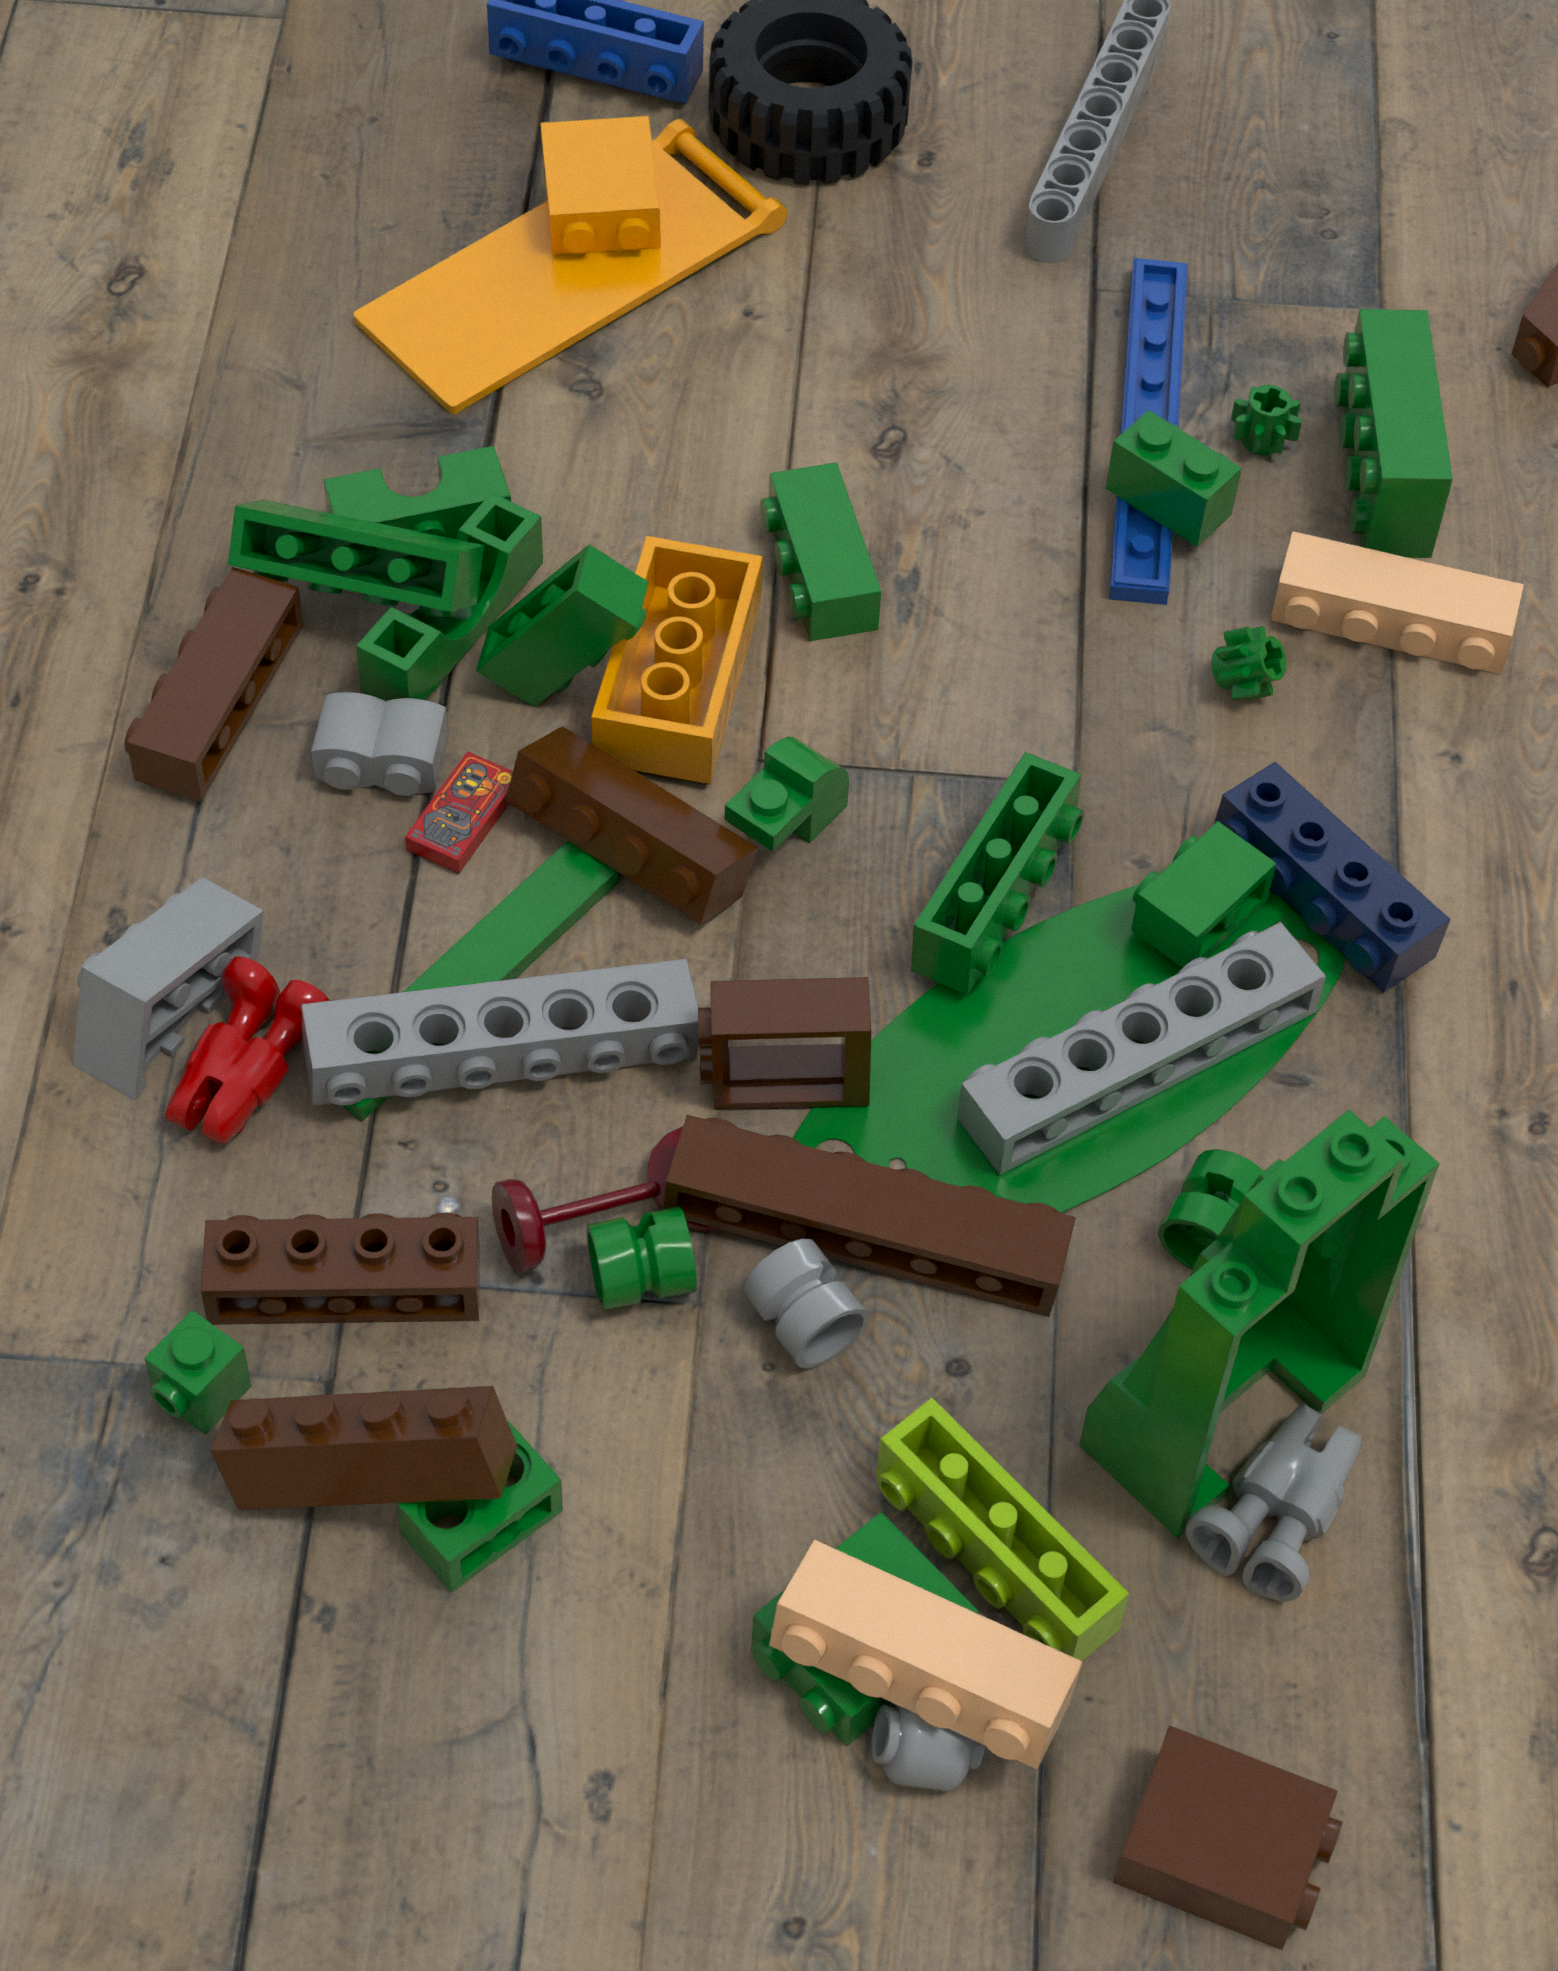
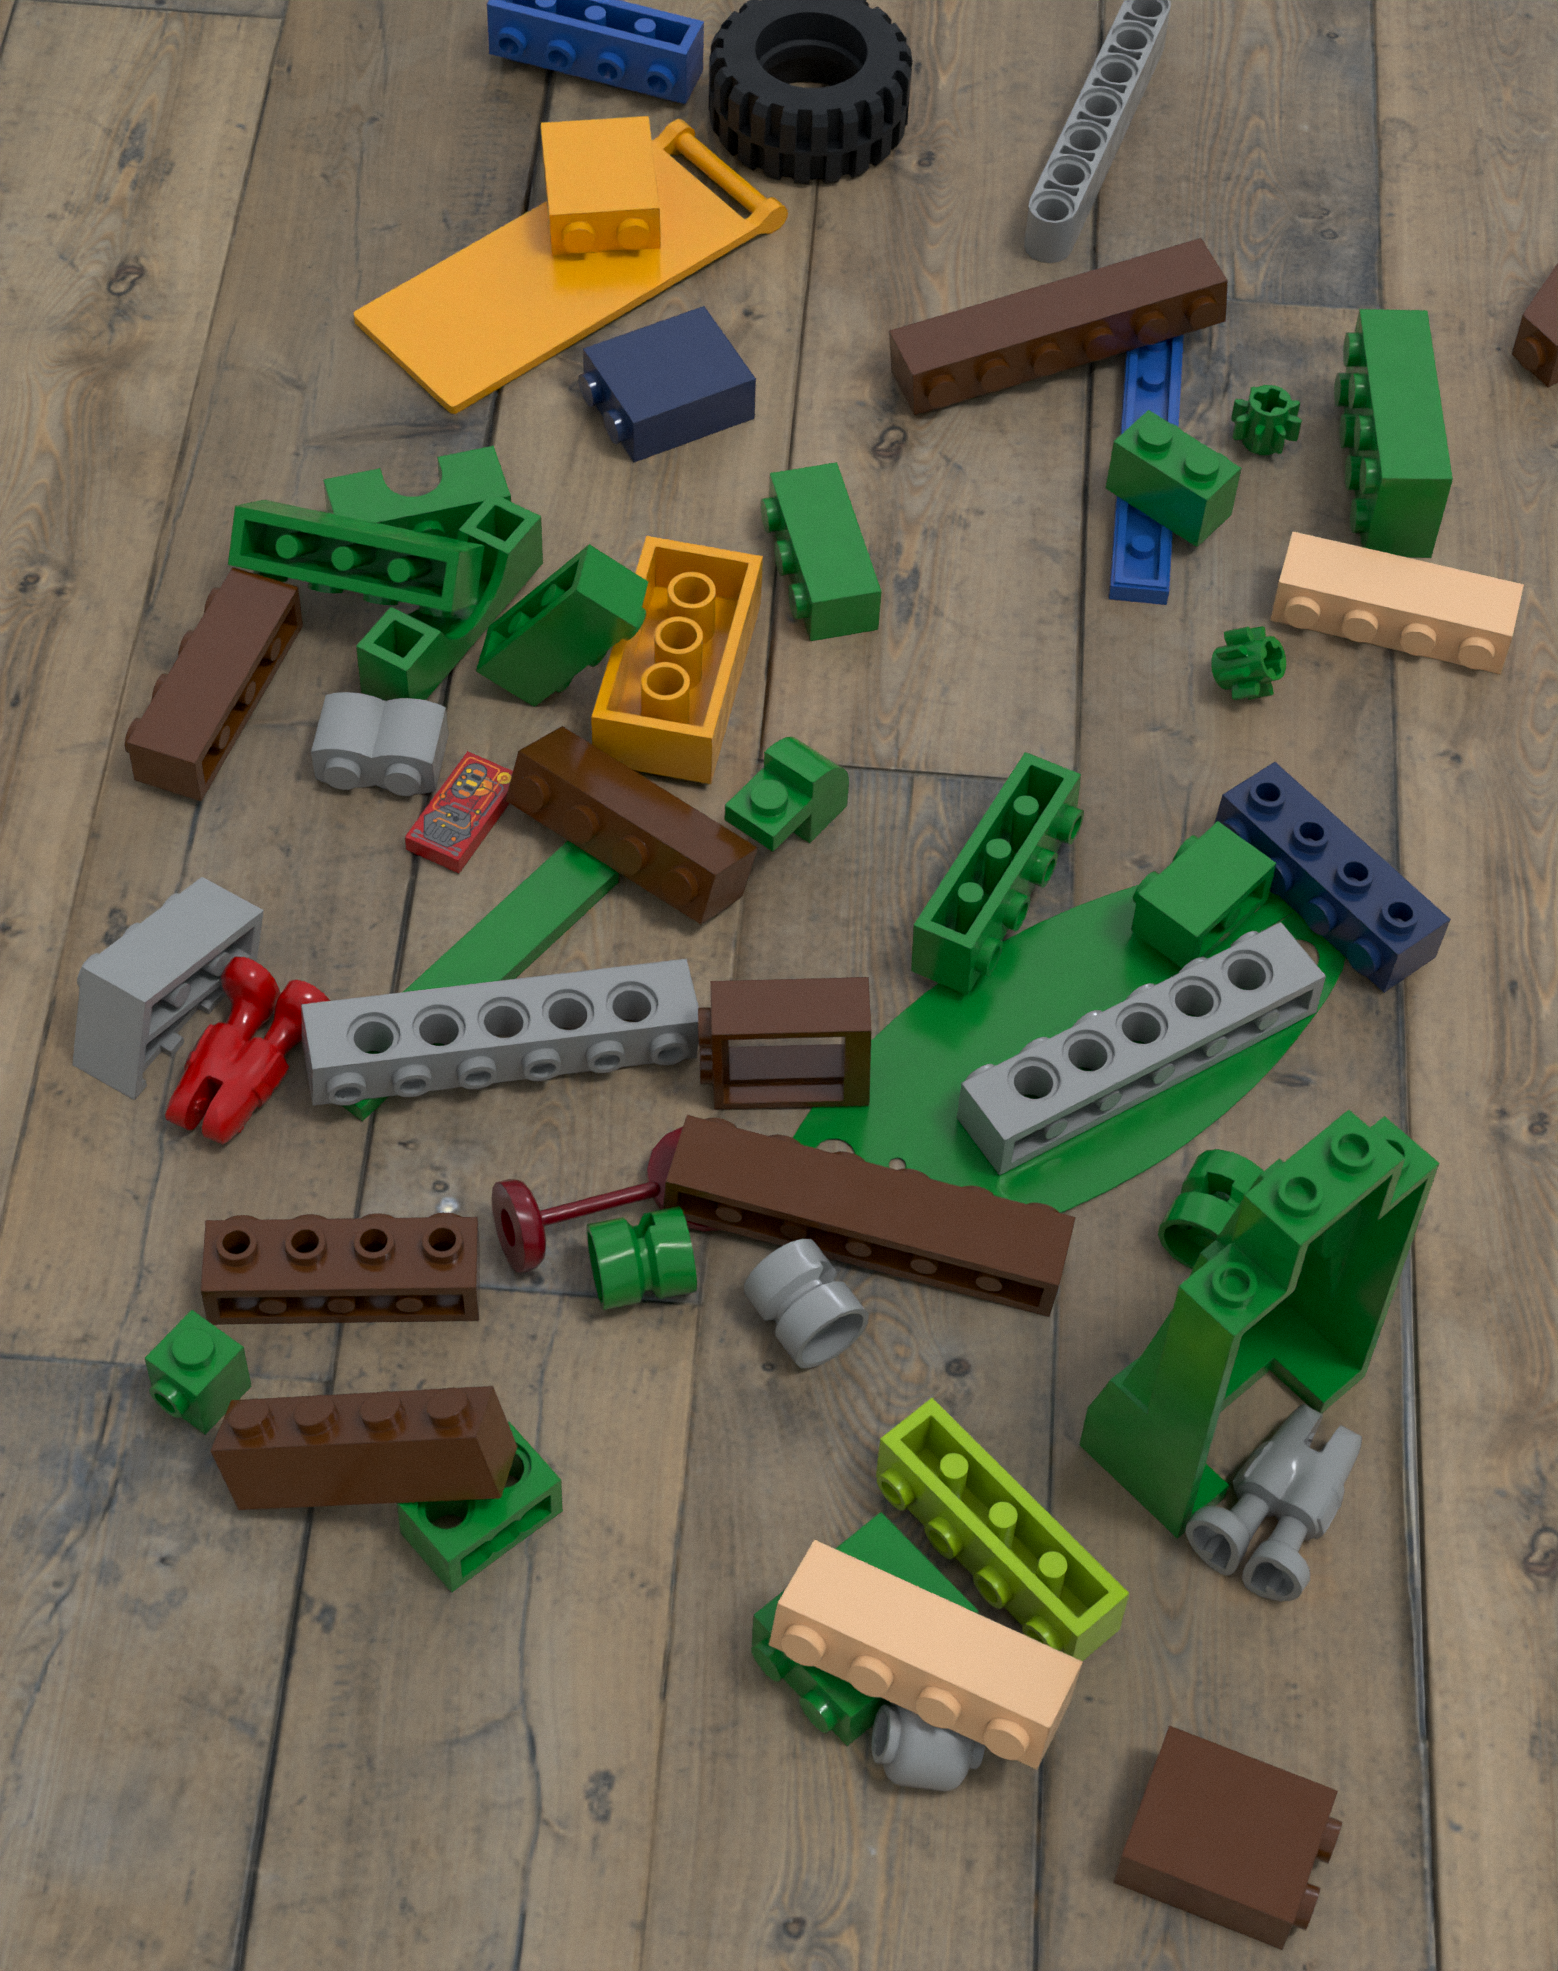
(668, 384): none -> dark blue brick
(1058, 326): none -> reddish brown brick

